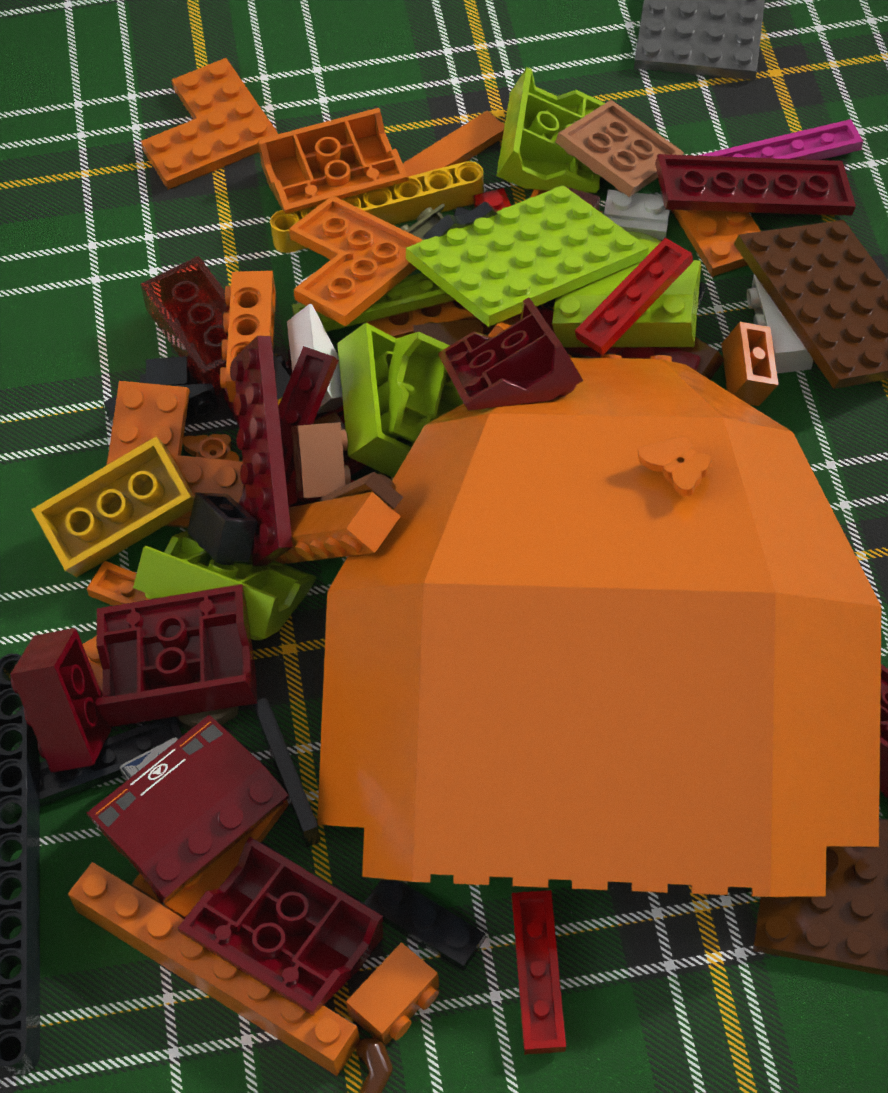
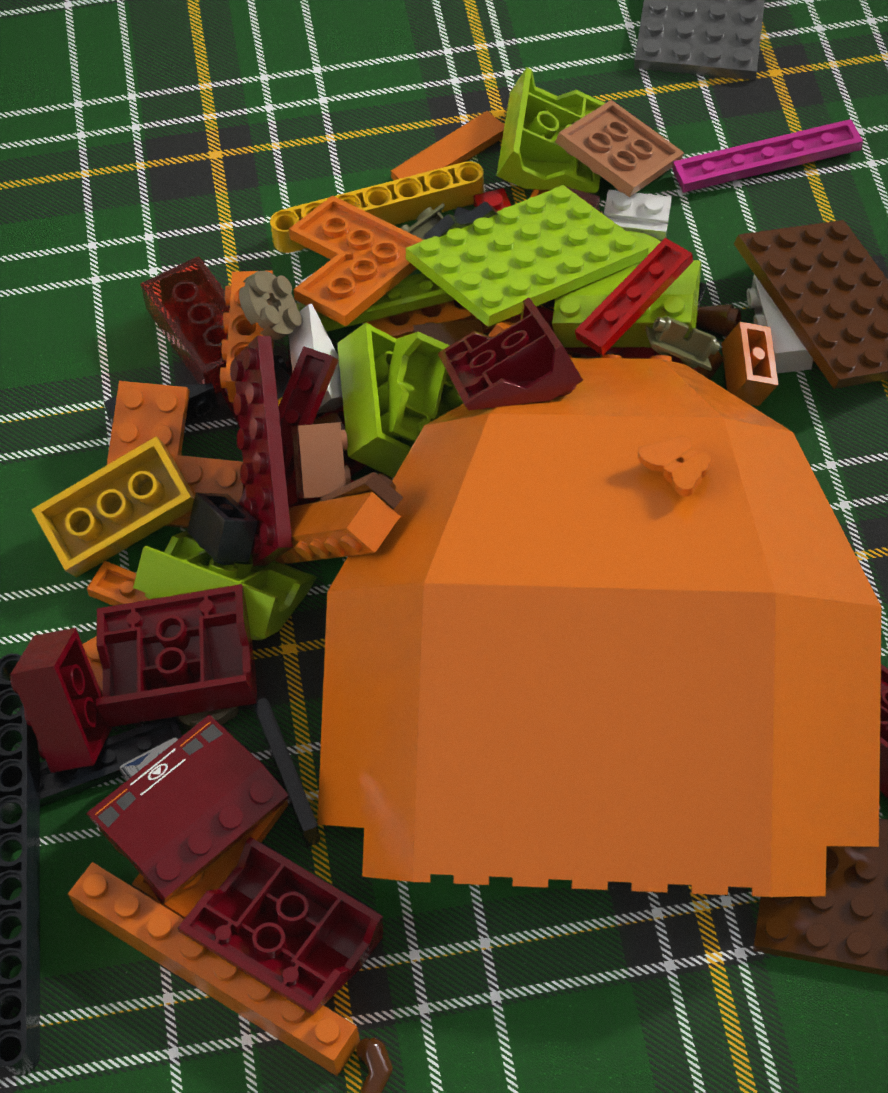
(167, 371): black brick -> none
(214, 447): orange animal -> none
(222, 127): orange plate -> none
(280, 315): none -> dark tan plate
(329, 160): orange piece -> none
(394, 995): orange brick -> none
(426, 922): black plate -> none
(538, 972): red plate -> none
(668, 338): none -> olive hinge
(714, 236): orange plate -> none
(719, 318): none -> reddish brown cone
(754, 185): dark red plate -> none

